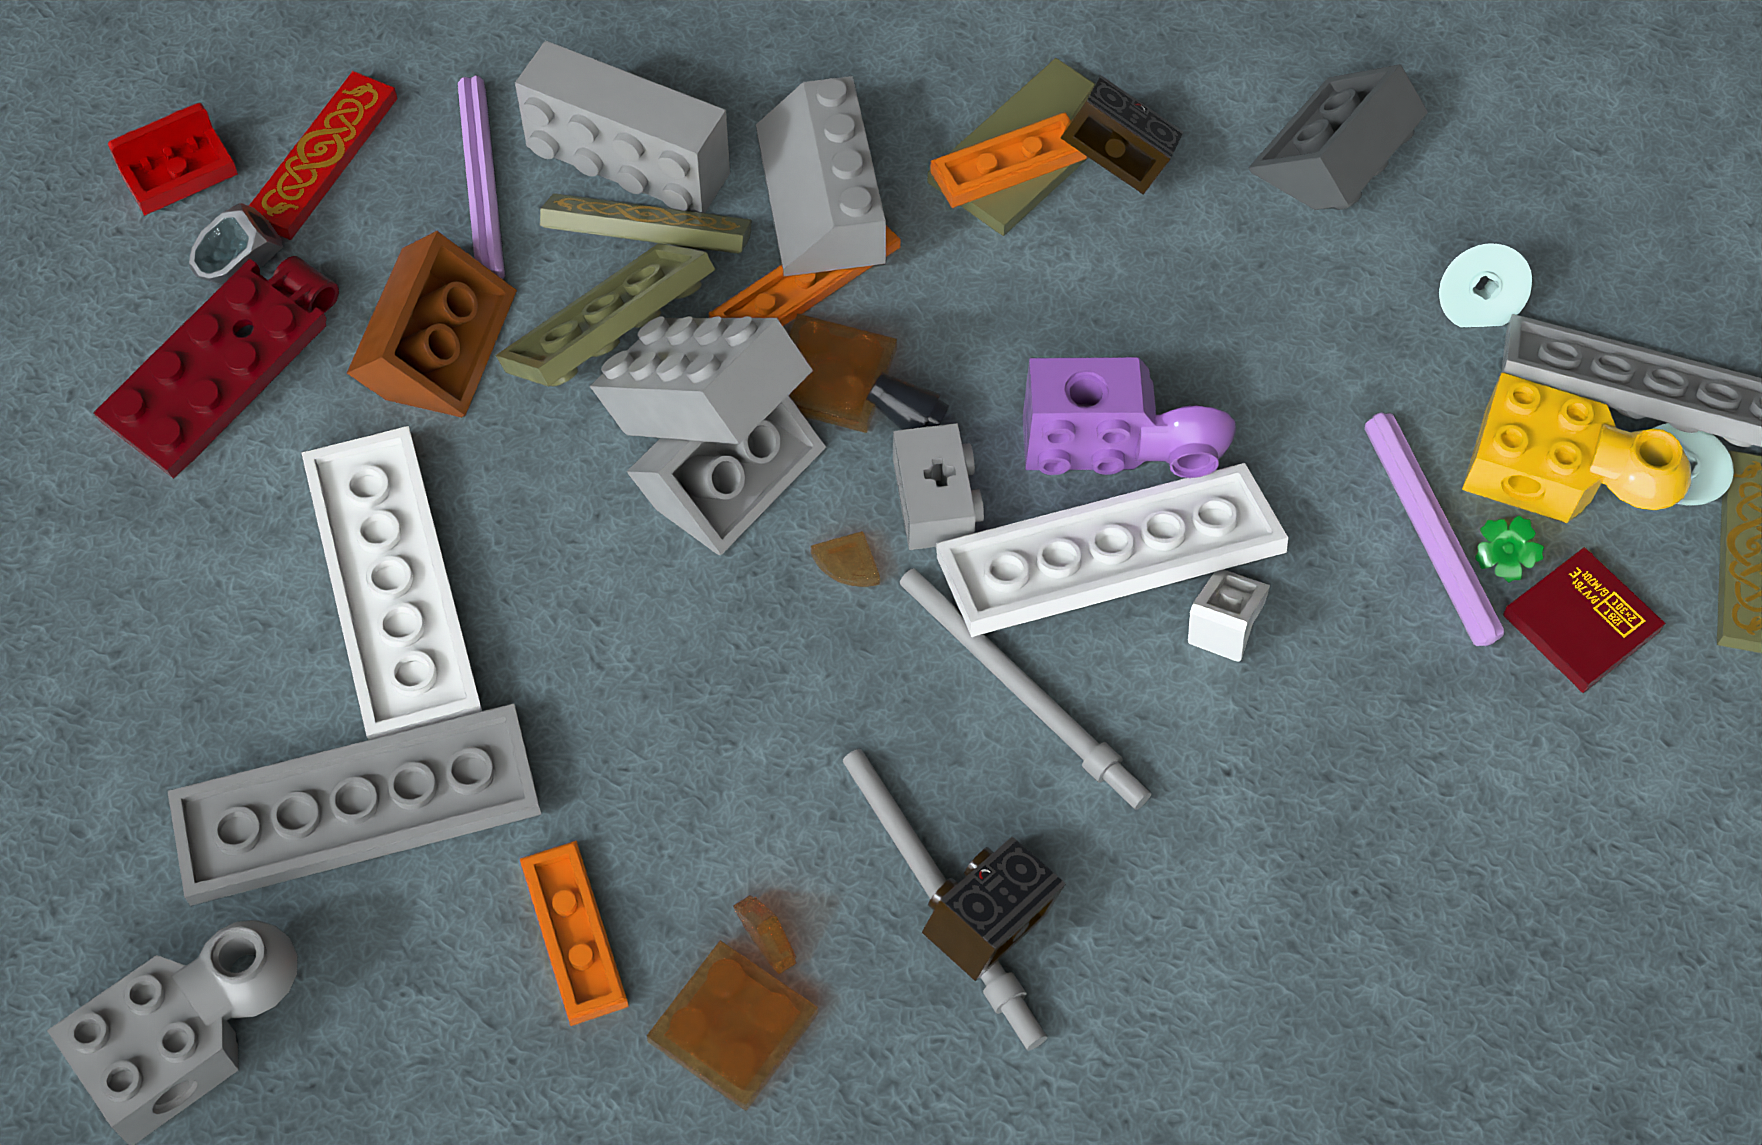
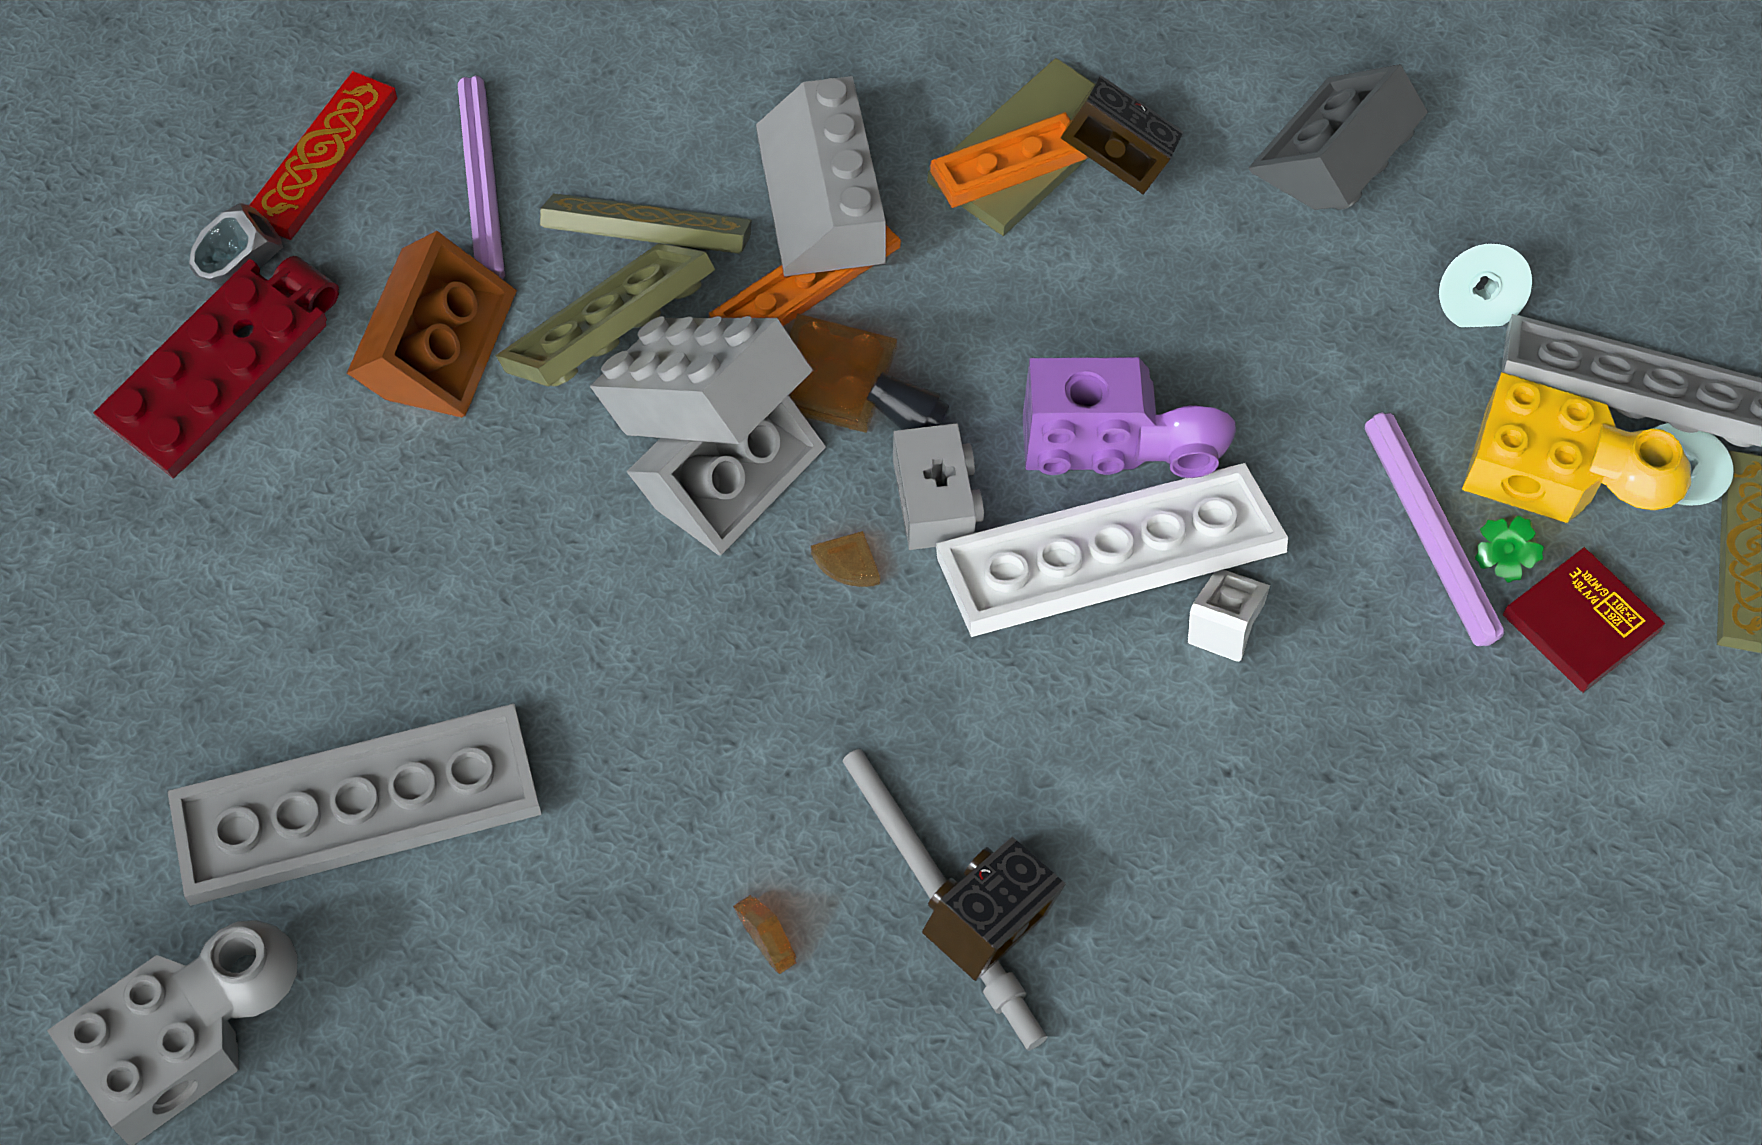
(171, 158): red bracket -> none
(390, 584): white plate -> none
(574, 933): orange tile -> none
(623, 128): light grey brick -> none
(732, 1025): clear orange plate -> none
(1099, 759): light grey bar -> none

